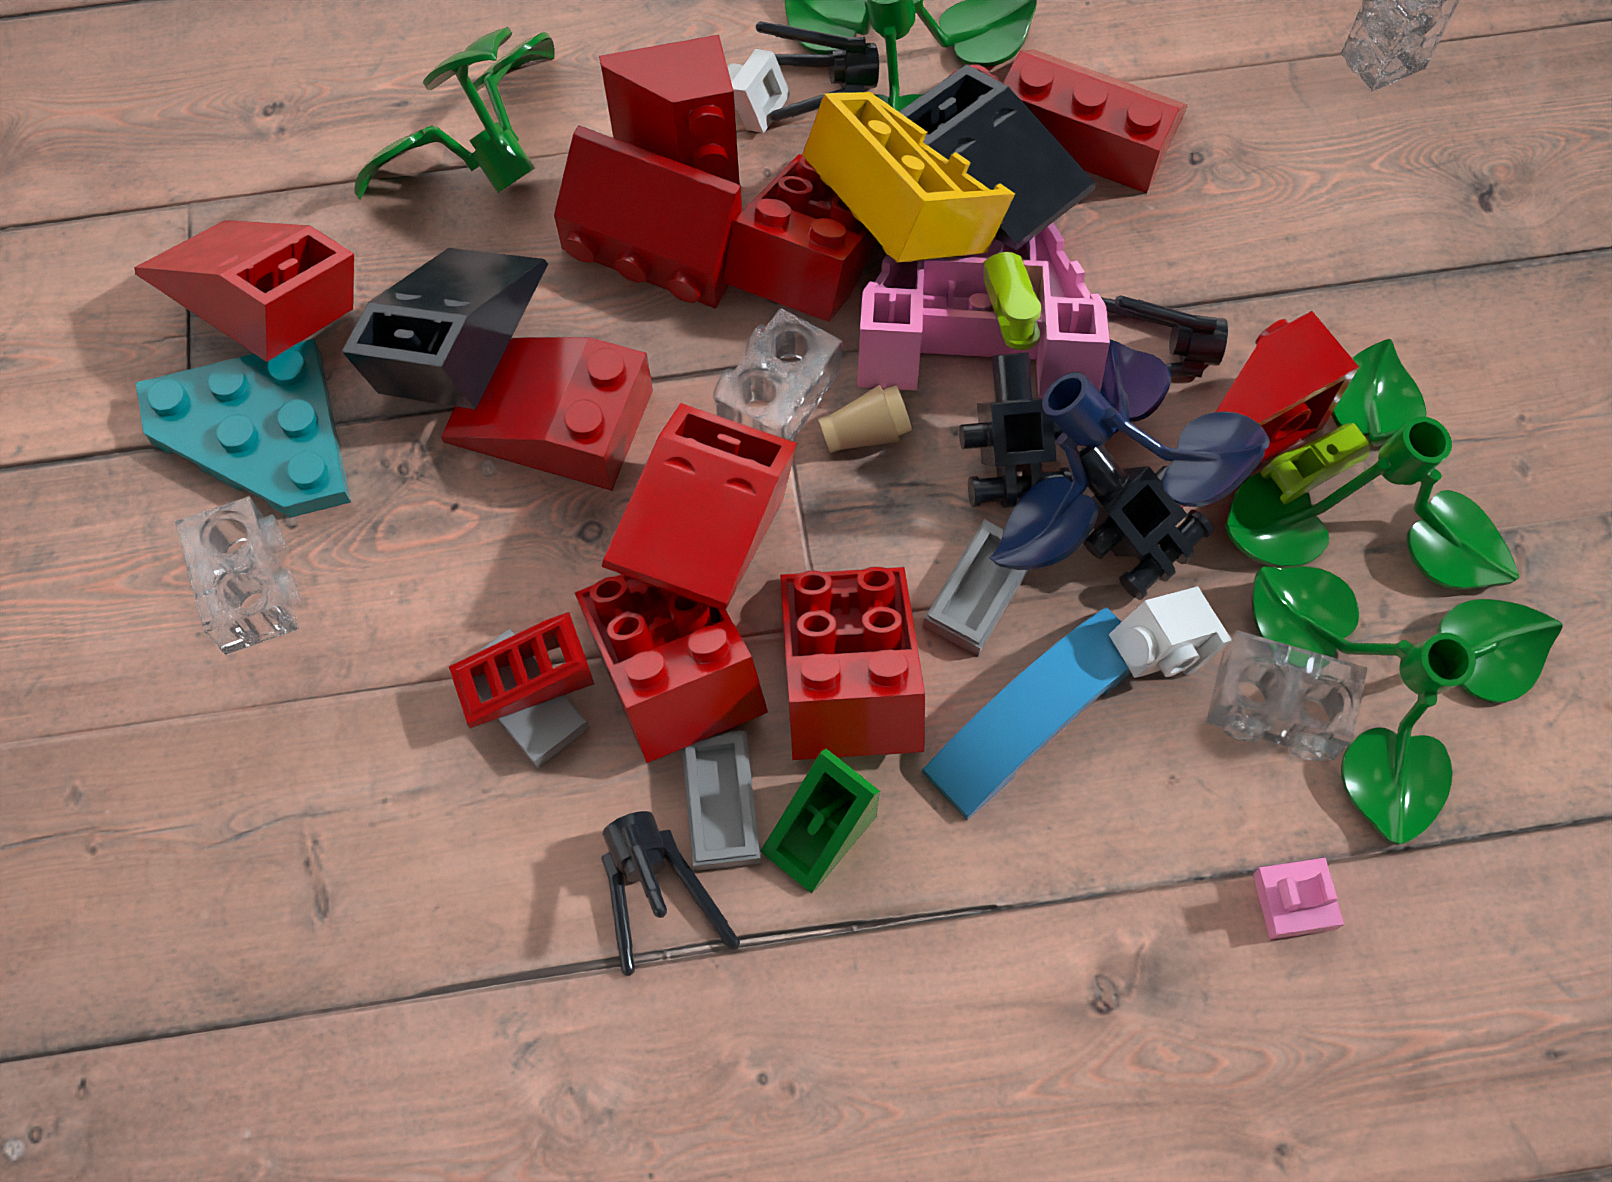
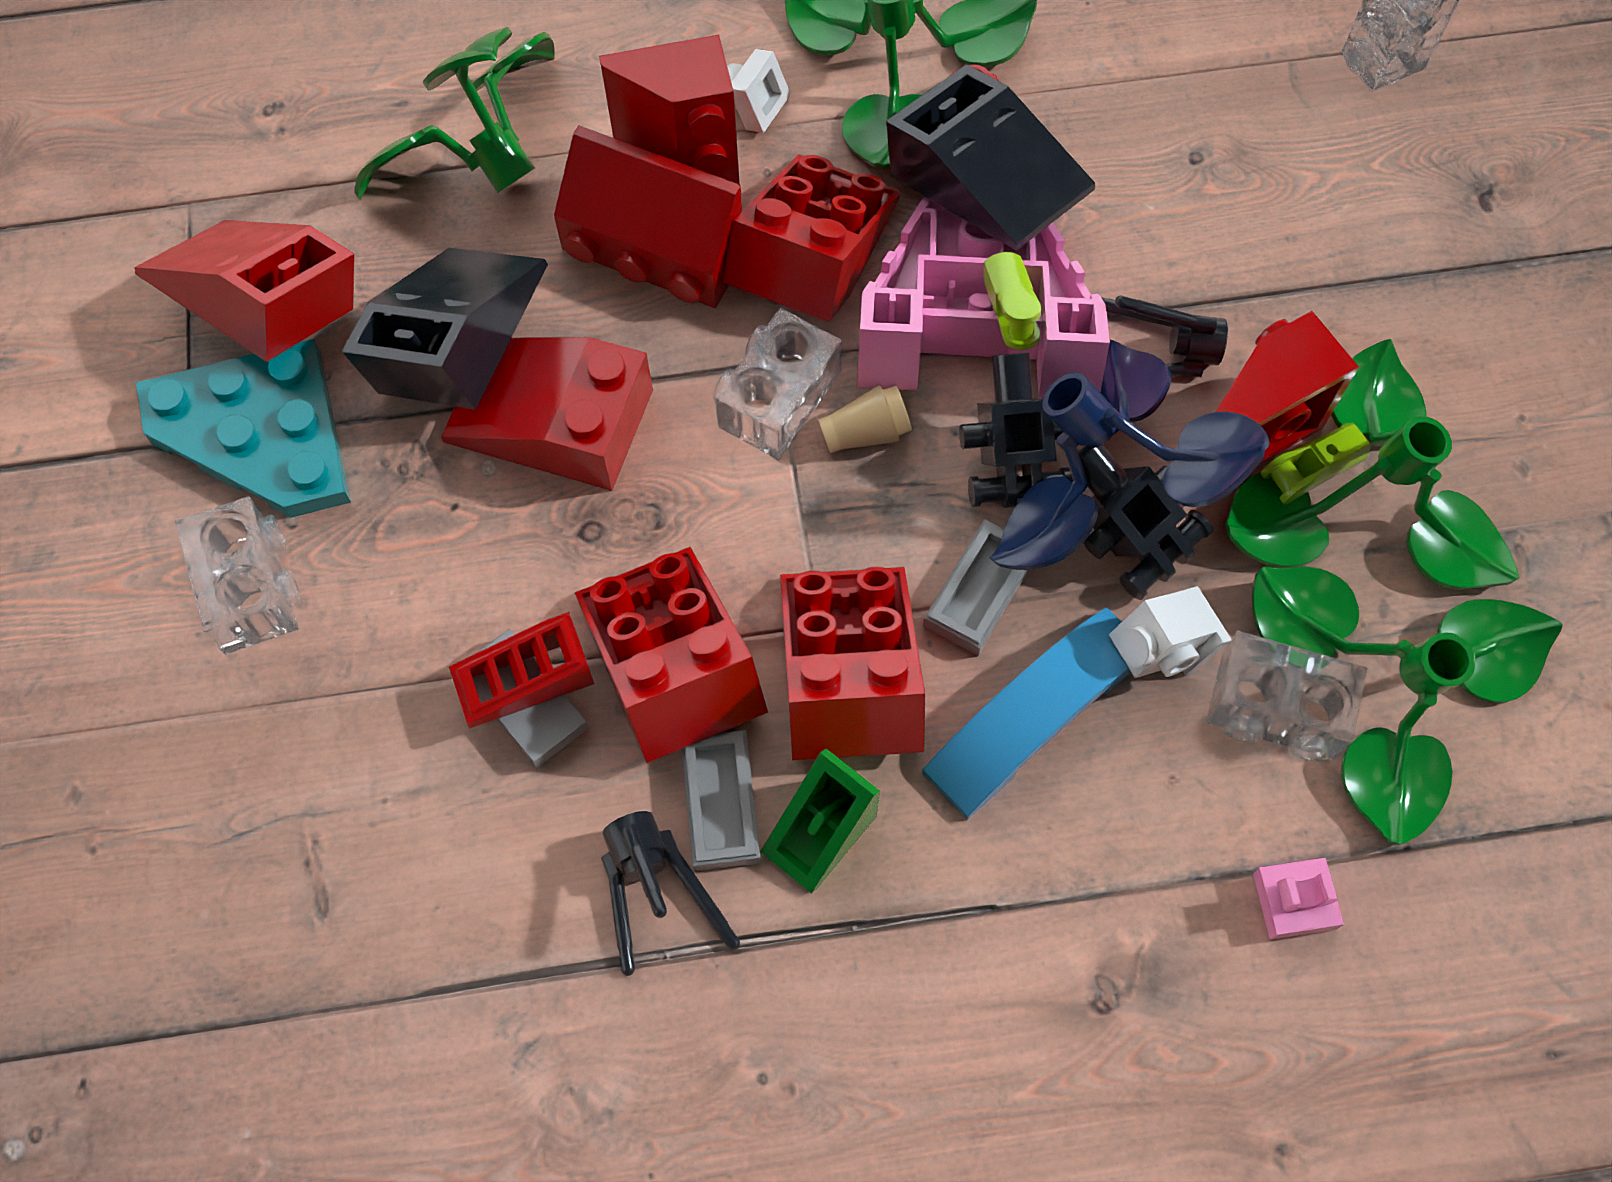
(701, 506): red slope -> none
(851, 64): black plant -> none
(898, 184): yellow wedge -> none
(1097, 118): red slope -> none

